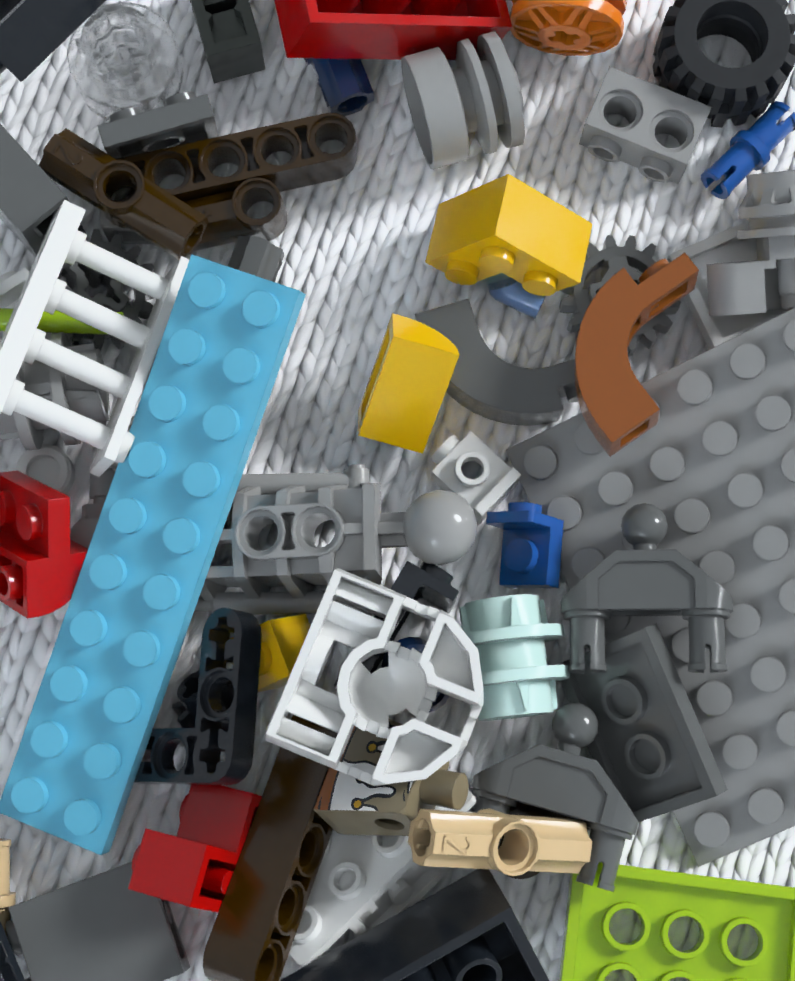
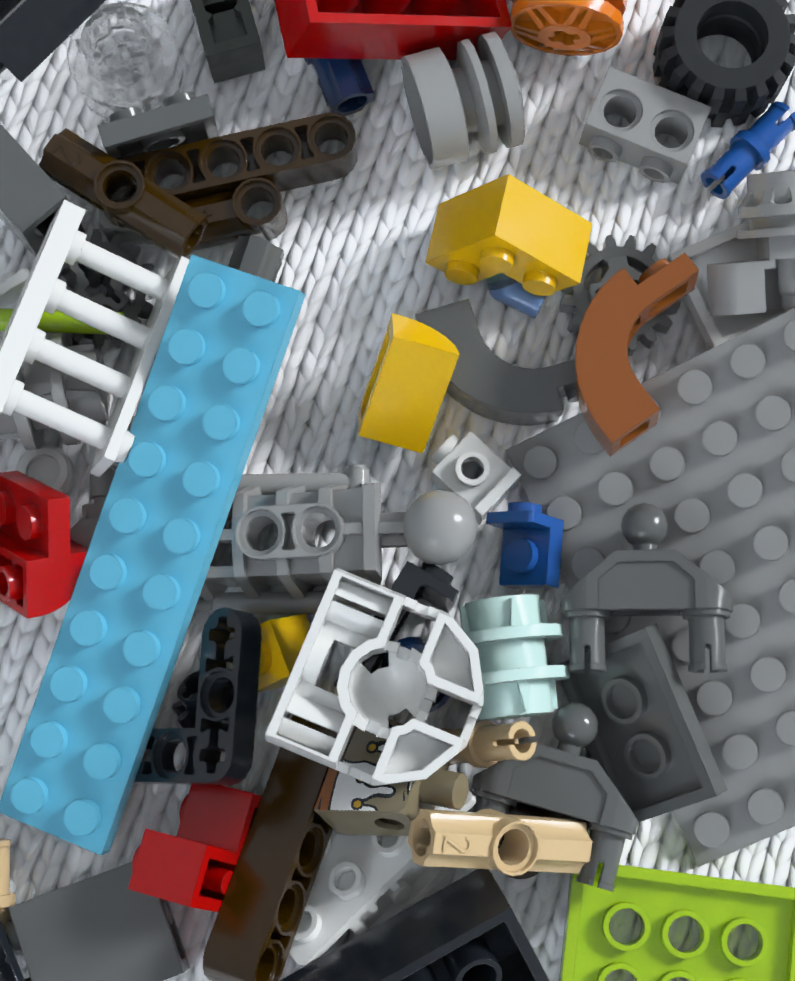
(494, 743): none -> tan pin

